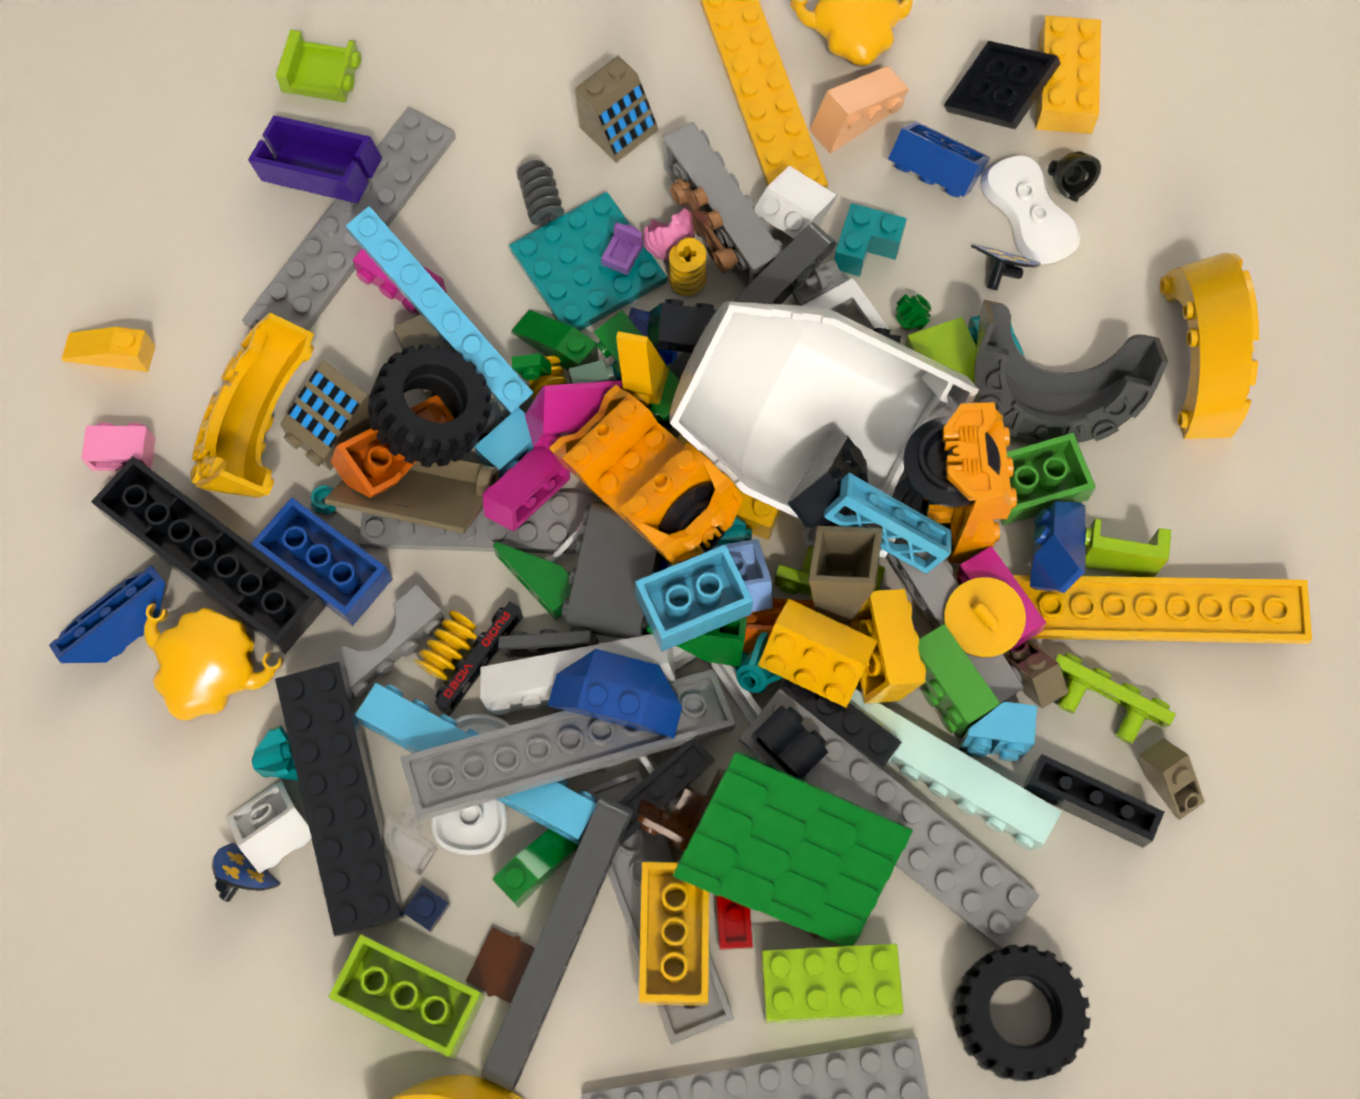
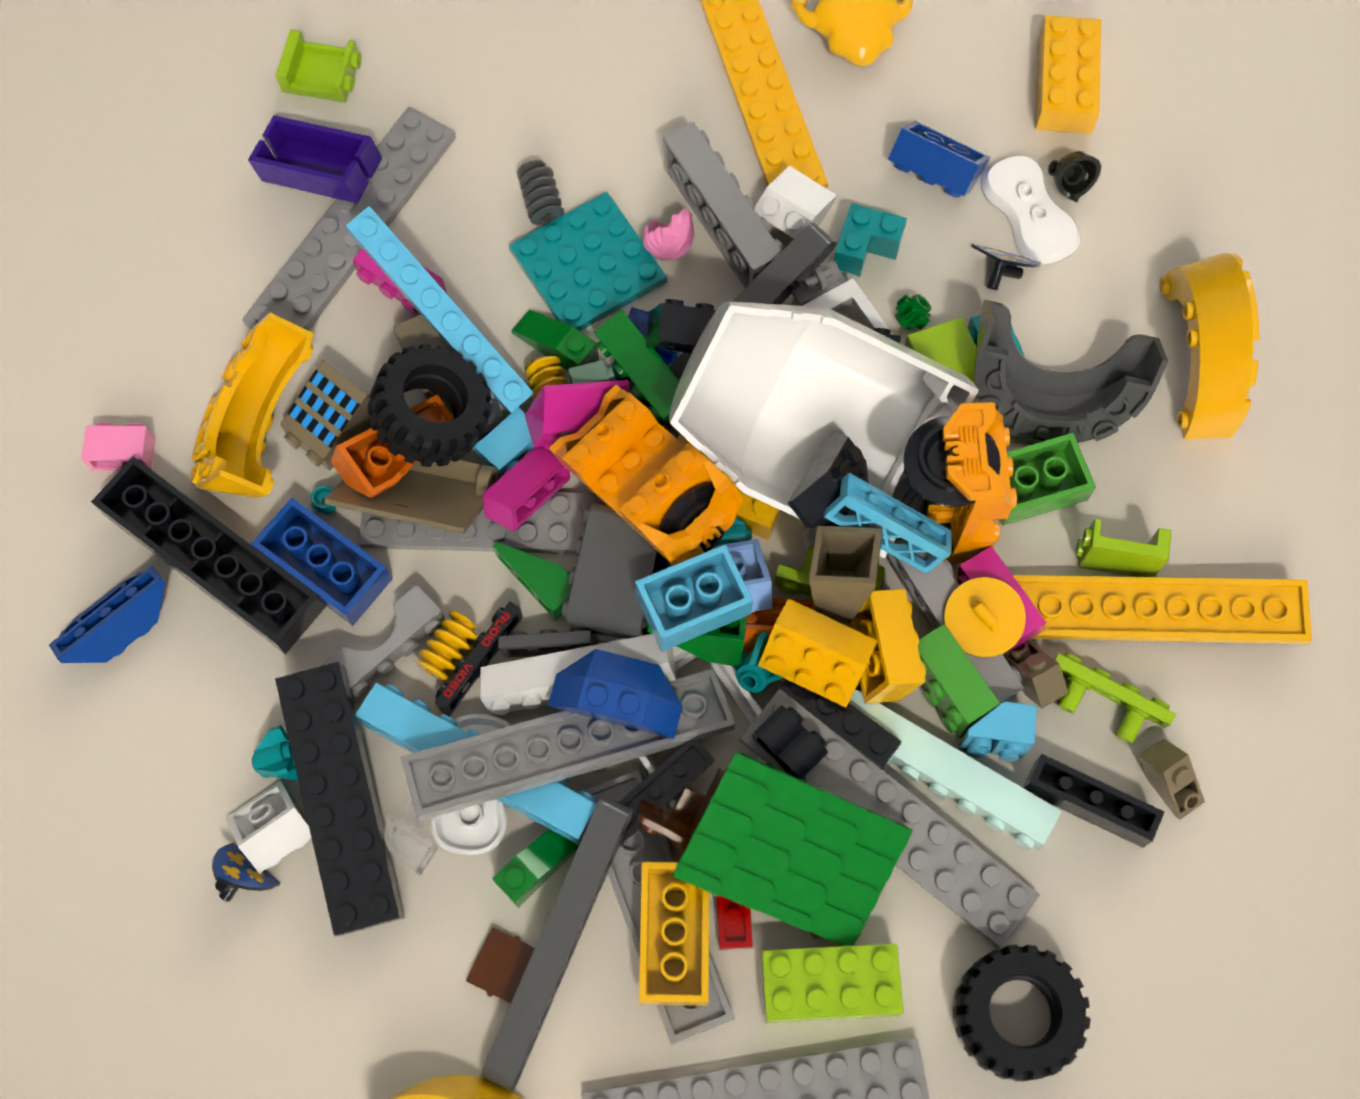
(110, 348): yellow slope -> none
(203, 661): yellow piece -> none
(407, 996): lime brick -> none
(426, 908): dark blue plate -> none
(531, 366): green plate -> none
(580, 530): white hinge -> none
(615, 109): dark tan slope -> none
(623, 248): medium lavender bracket -> none
(641, 368): yellow slope -> none
(687, 267): yellow piece -> none
(704, 222): medium nougat plant -> none
(857, 107): light nougat wedge -> none
(1002, 84): black plate -> none
(1058, 547): blue wedge -> none

